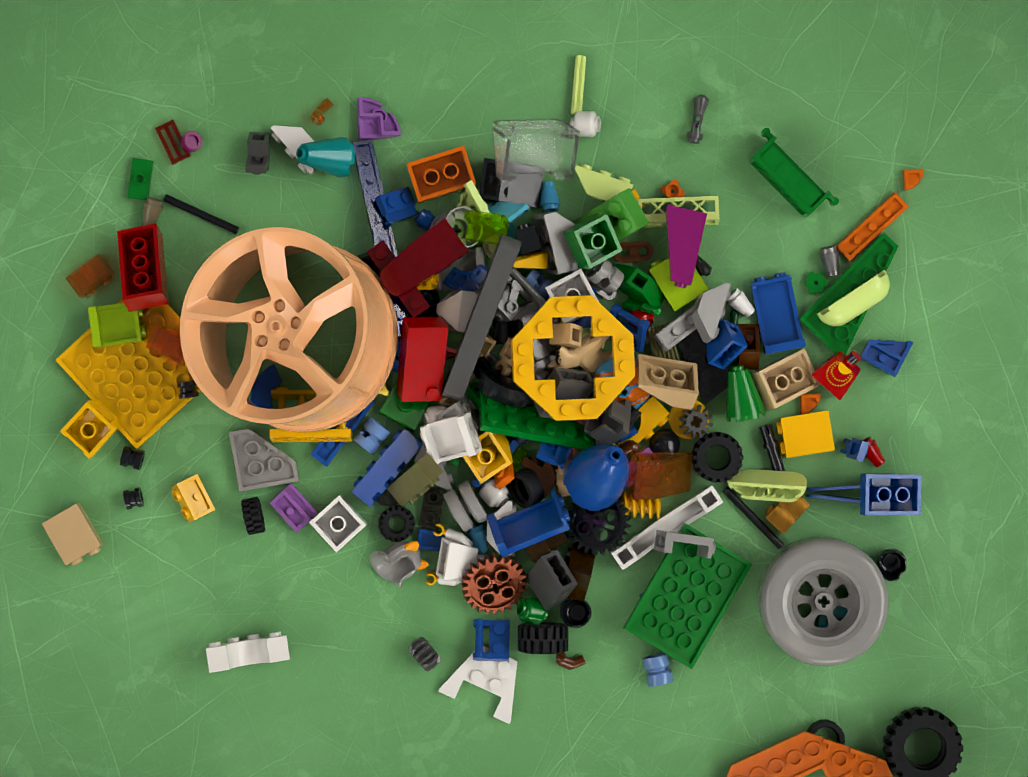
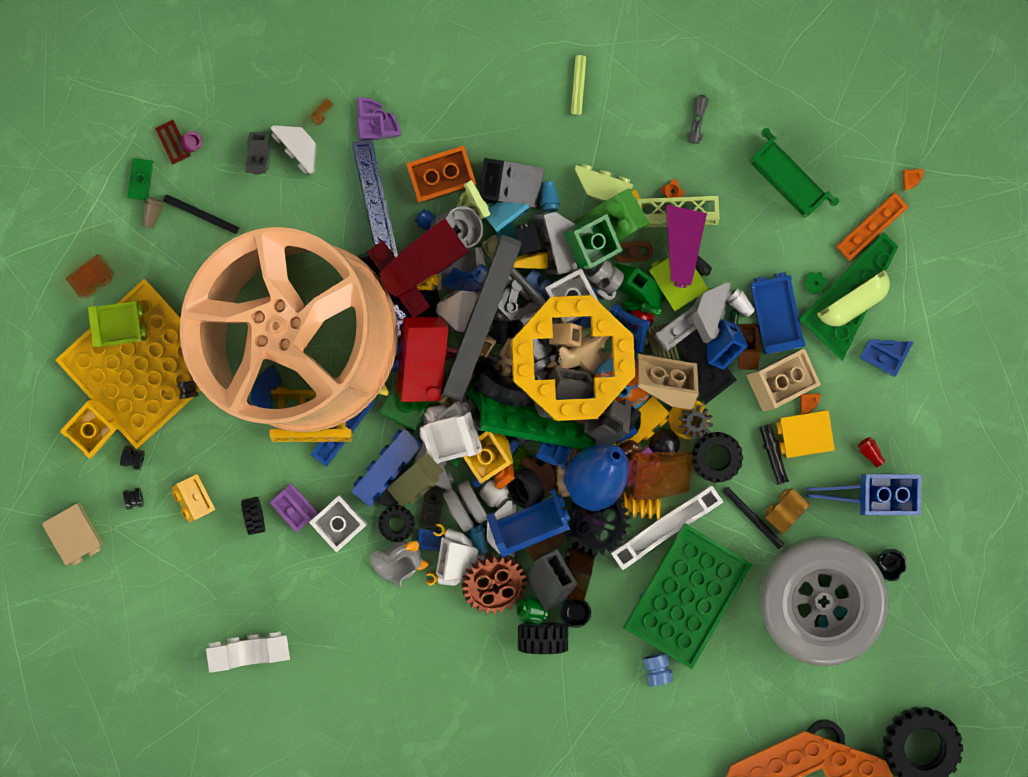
(142, 267): red brick -> none
(166, 344): clear orange brick -> none
(259, 462): light grey plate -> none
(328, 155): teal cone -> none
(371, 435): medium blue wheel -> none
(396, 205): blue plate -> none
(424, 653): dark grey gear -> none
(485, 226): clear neon green panel -> none
(492, 676): white wing -> none
(498, 640): blue plate -> none
(534, 148): clear windscreen -> none
(568, 663): reddish brown arm -> none
(587, 123): white head -> none
(665, 539): light grey panel -> none
(742, 396): green cone -> none
(769, 485): yellowish green brick -> none
(830, 259): flat silver cone -> none
(838, 372): red torso -> none
(855, 449): blue plate -> none

